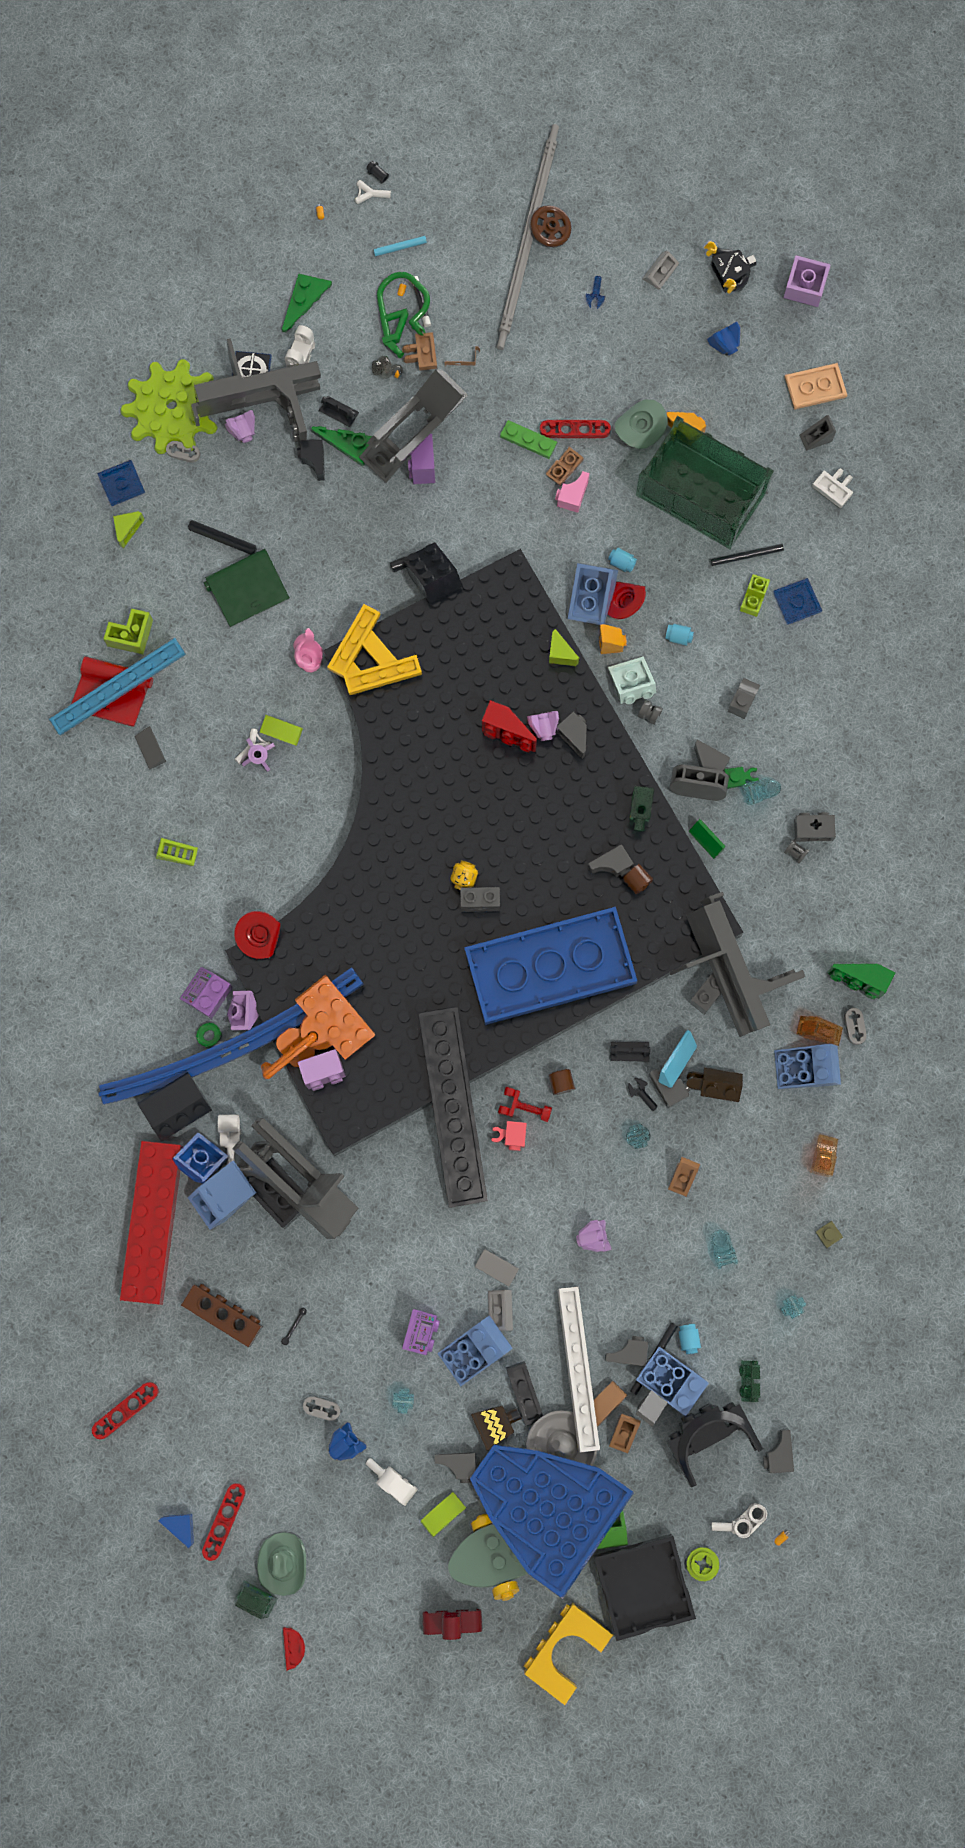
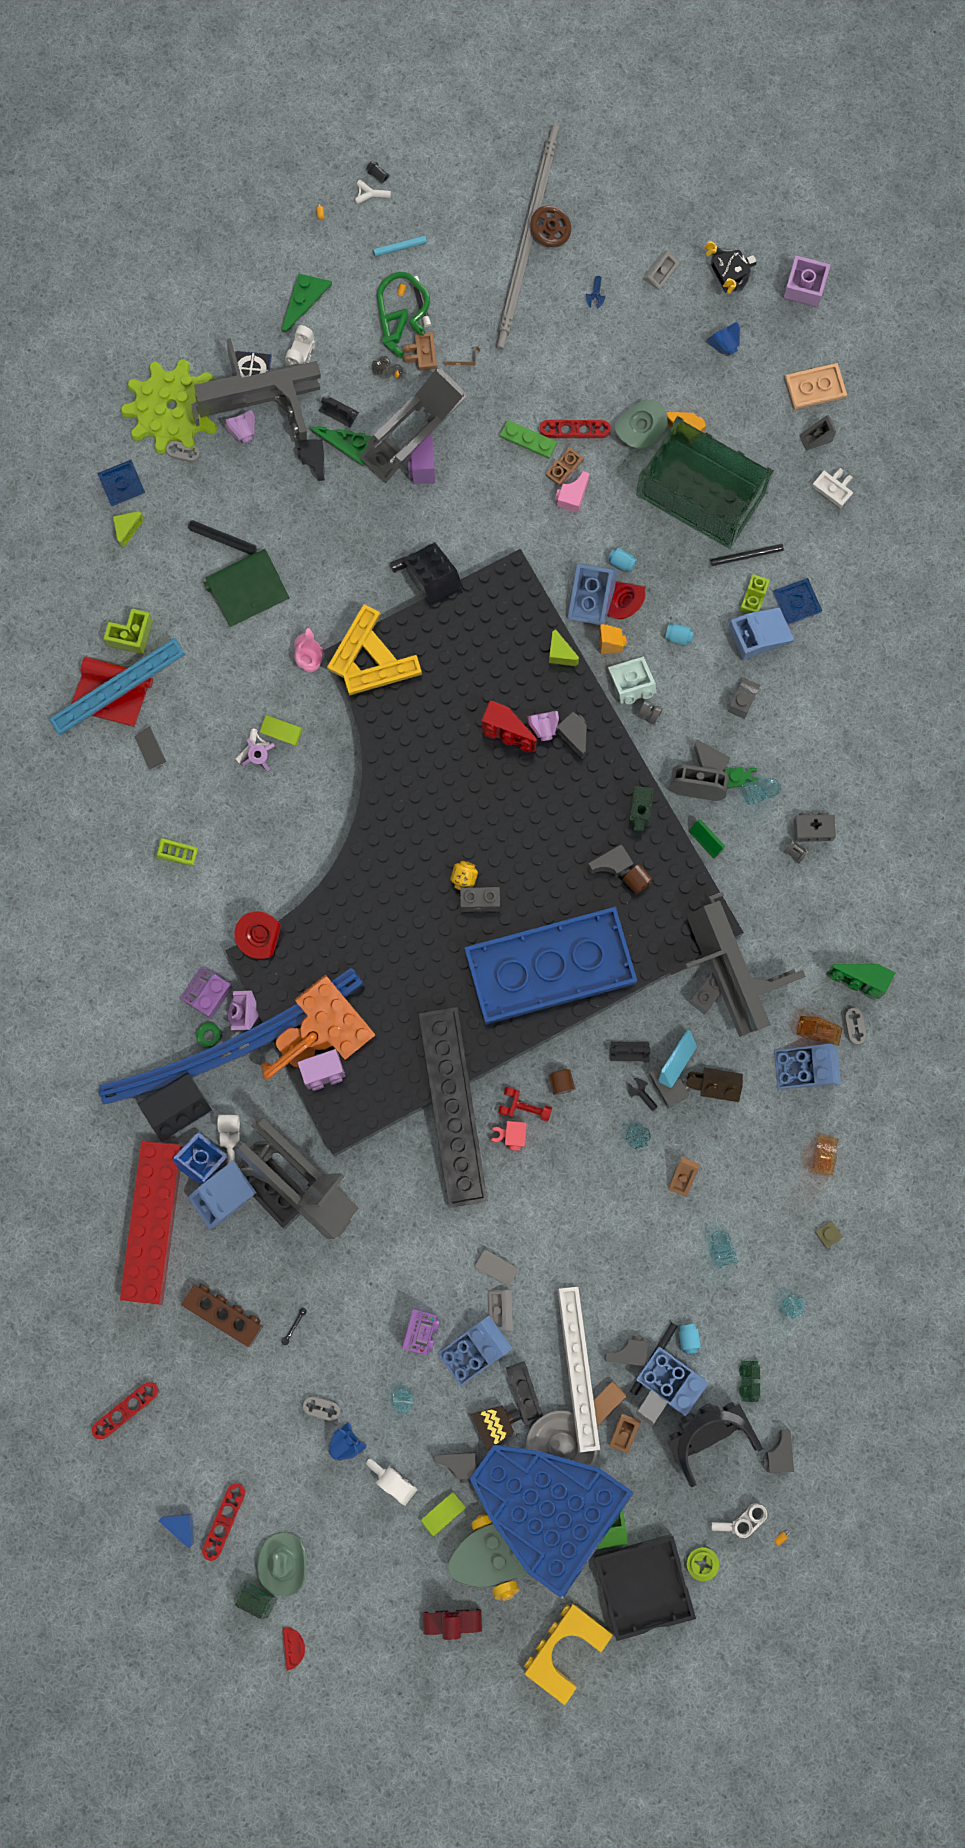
(594, 1237): lavender brick -> none
(760, 632): none -> medium blue slope

